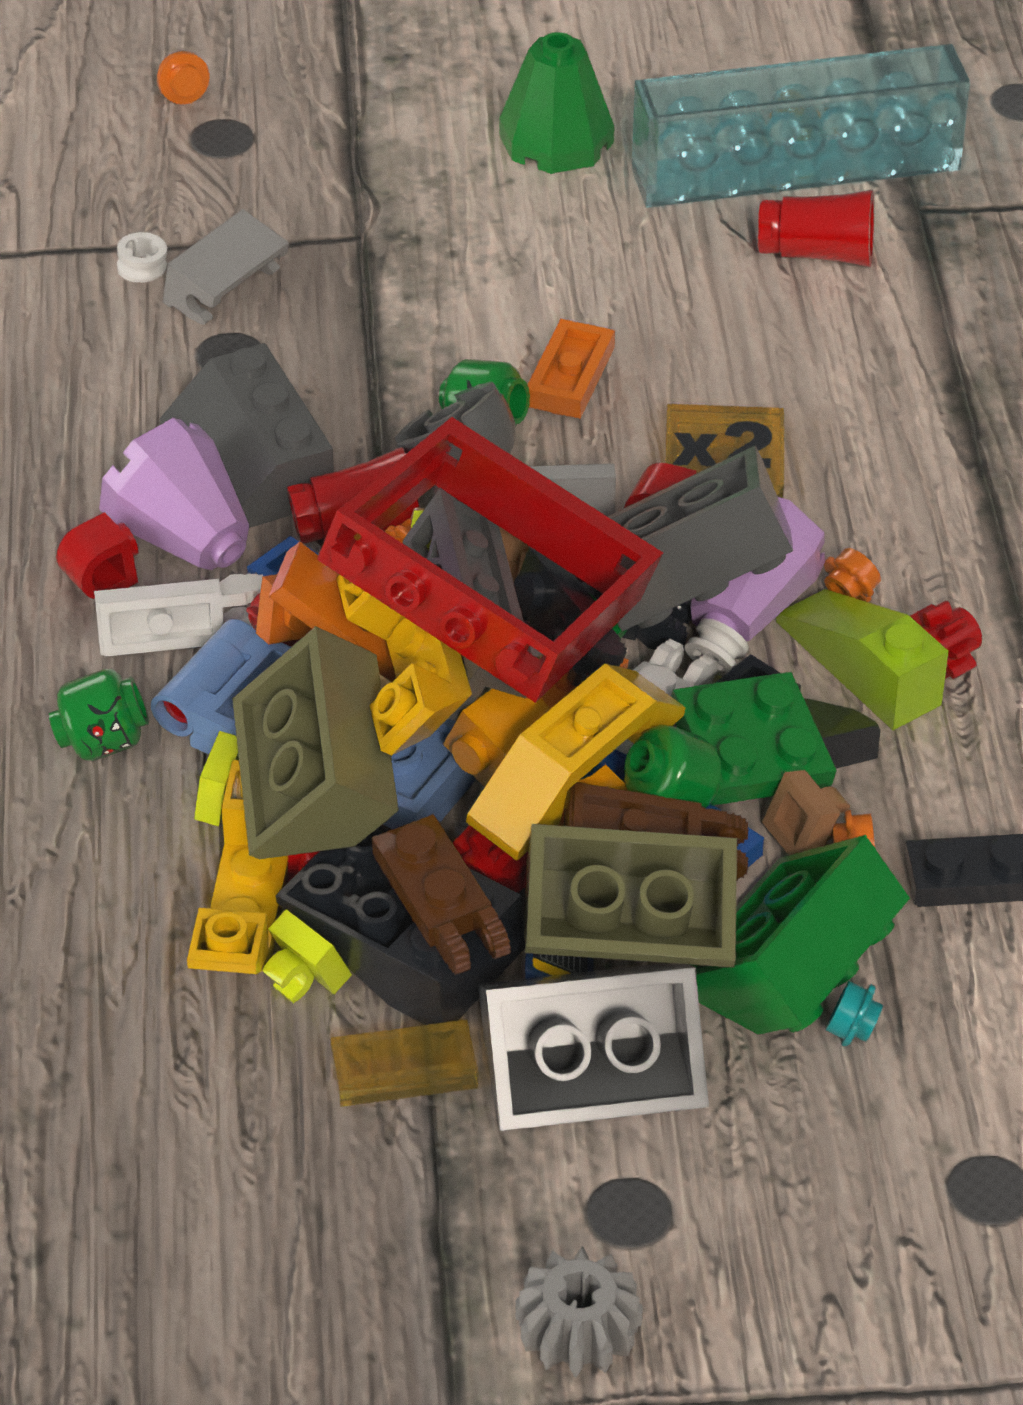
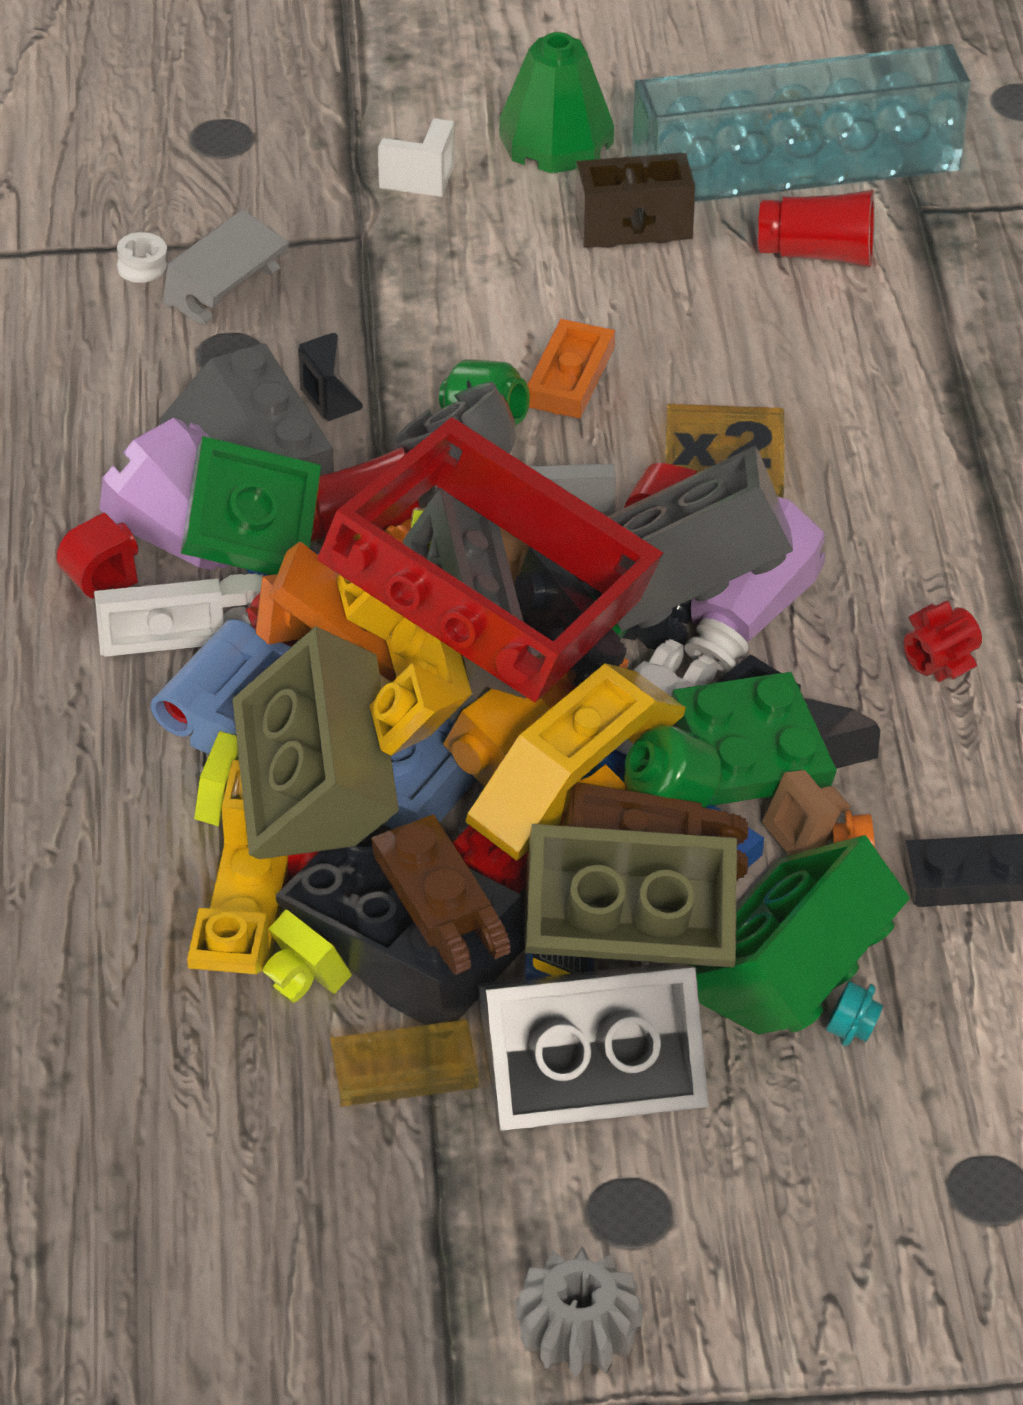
(99, 715): green head -> none
(183, 77): orange plate -> none
(248, 506): none -> green plate
(322, 380): none -> black slope
(418, 166): none -> white panel
(635, 200): none -> dark brown brick
(852, 575): orange plate -> none
(872, 652): lime slope -> none

